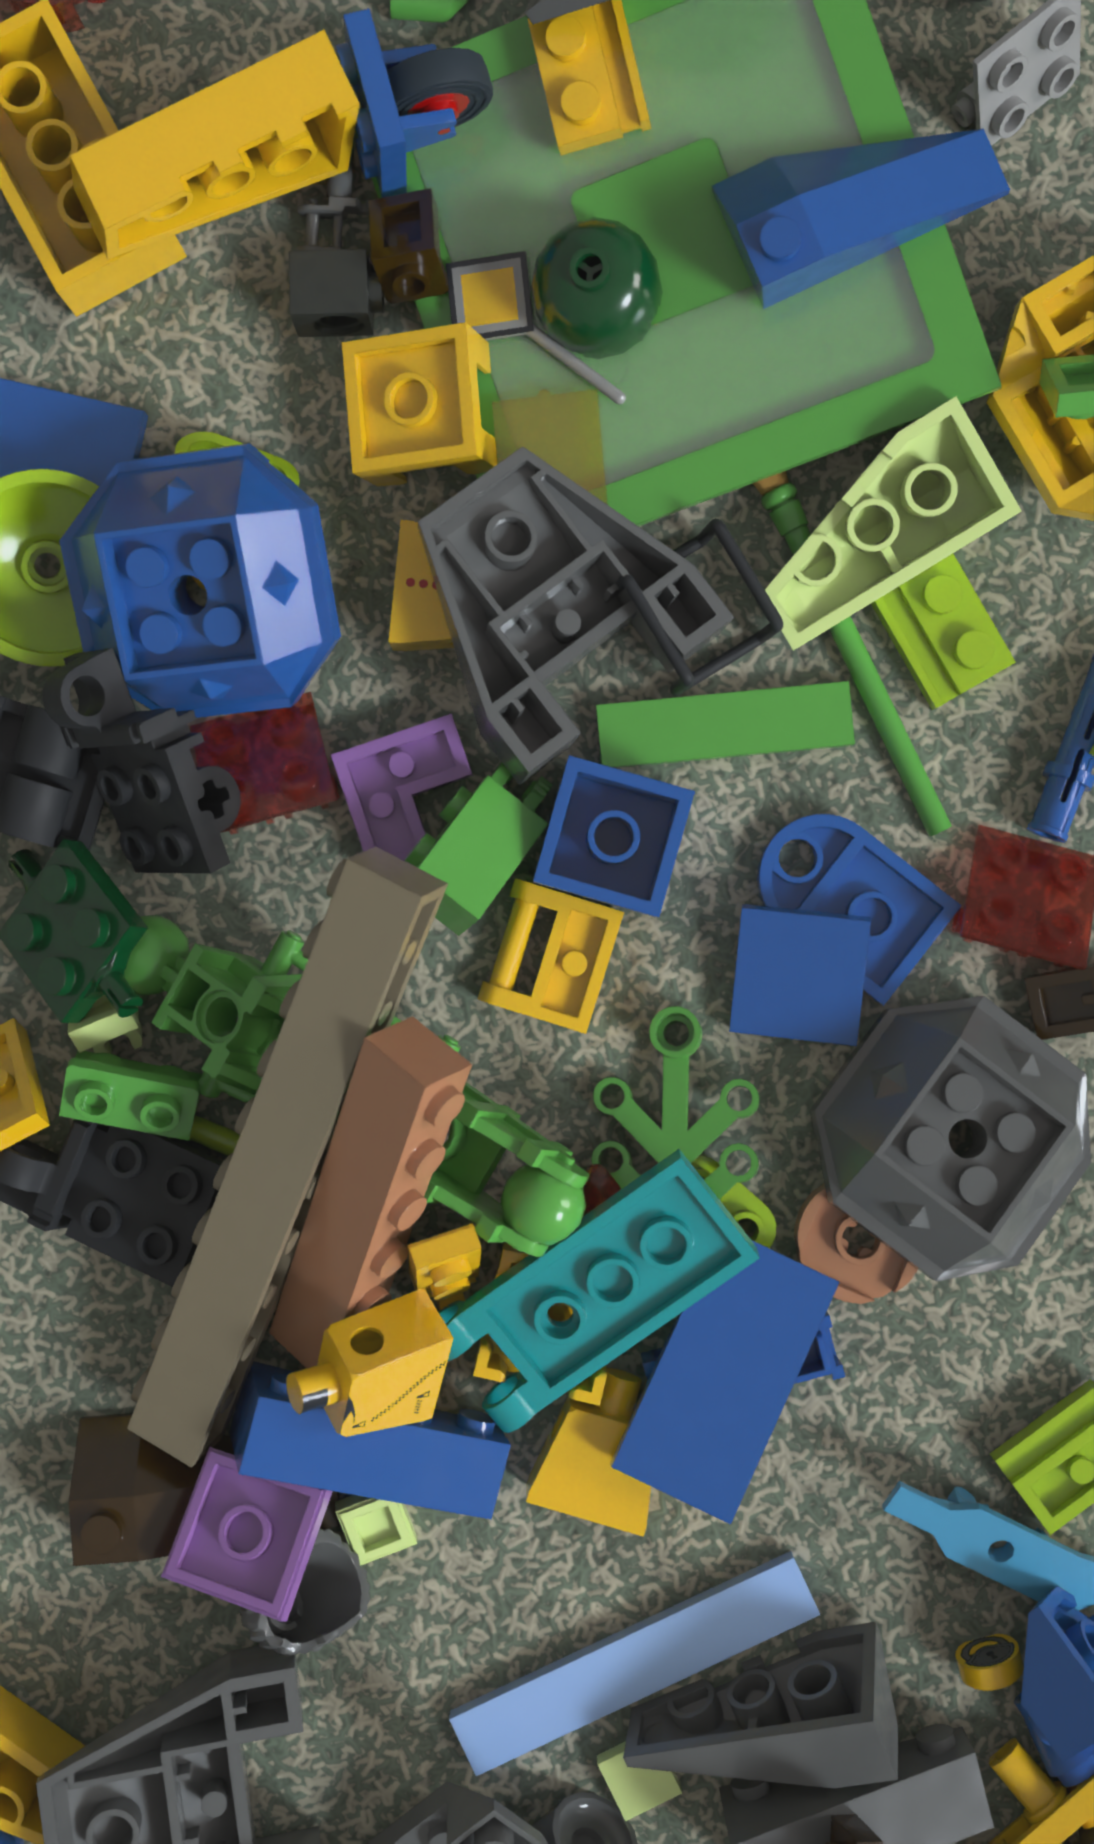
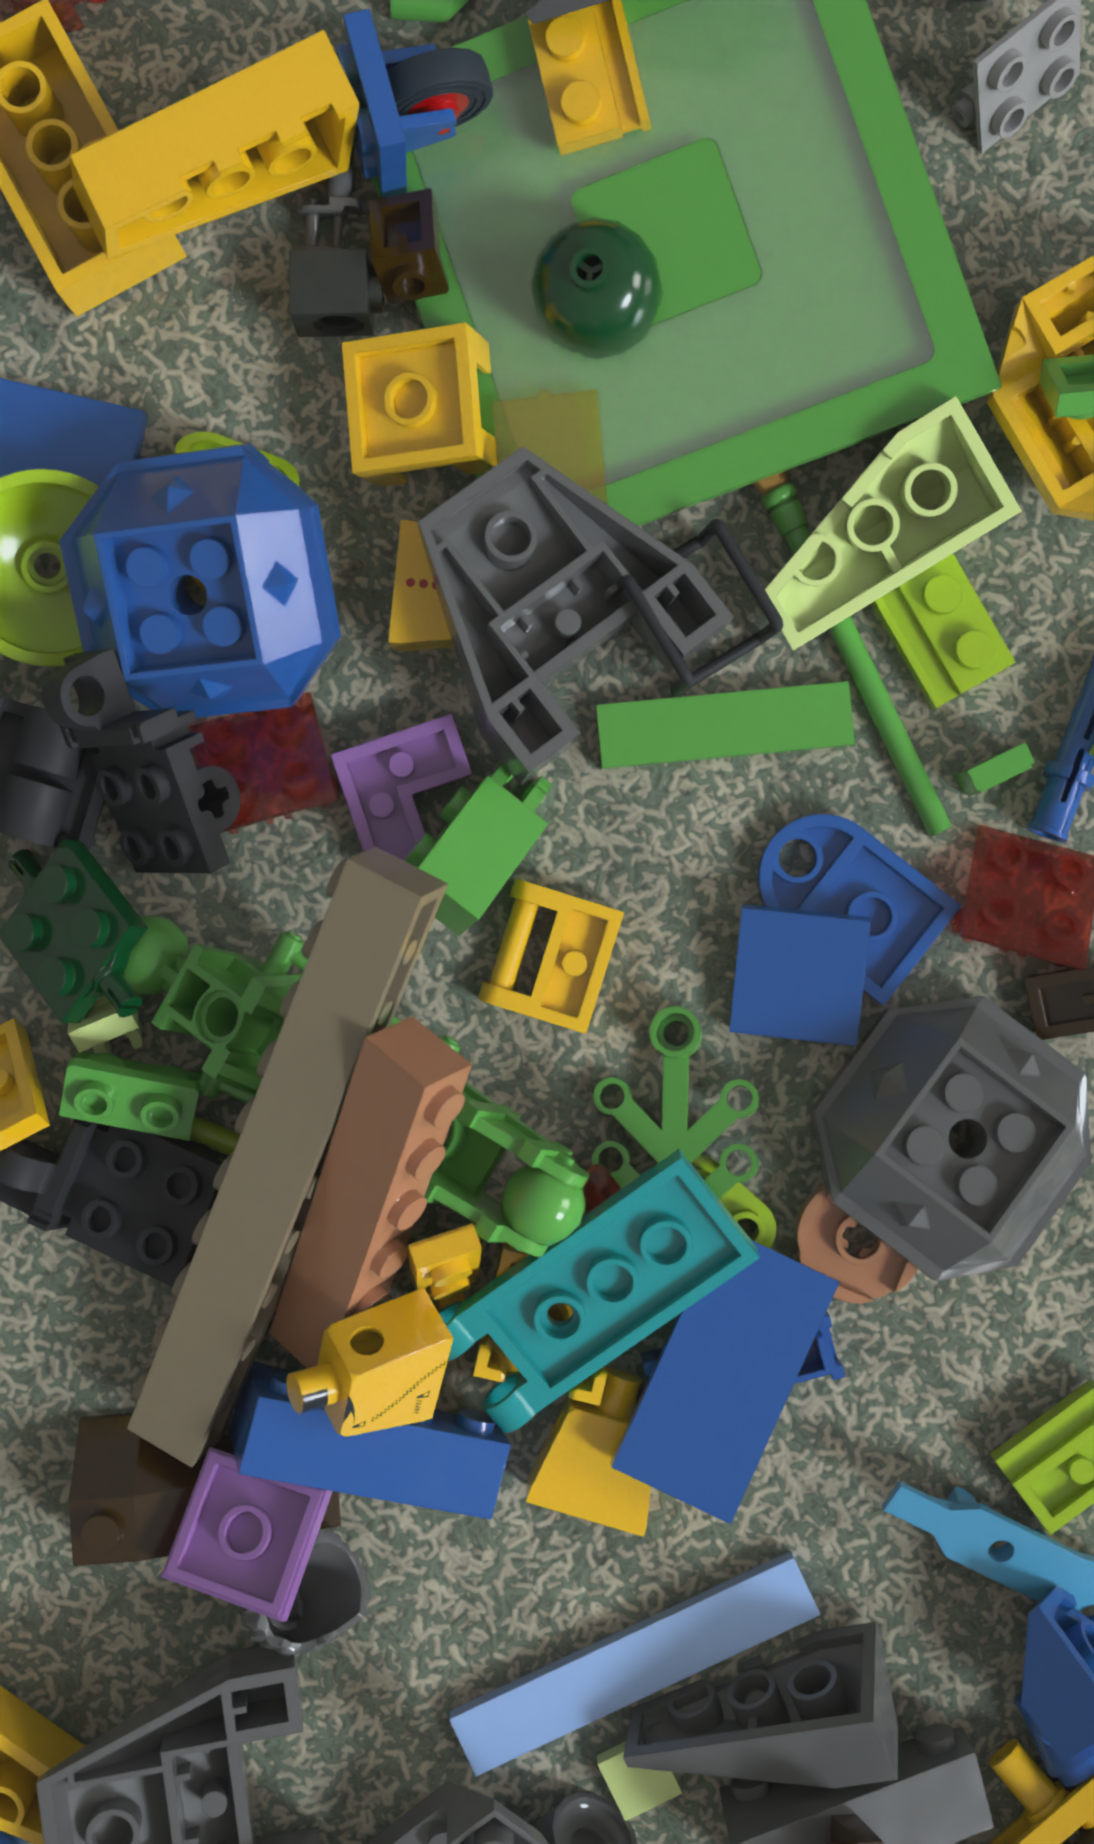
(375, 1526): yellowish green tile -> none
(496, 302): piece -> none
(613, 836): blue brick -> none
(838, 207): blue wedge -> none
(990, 1662): yellow tile -> none
(995, 770): none -> bright green tile

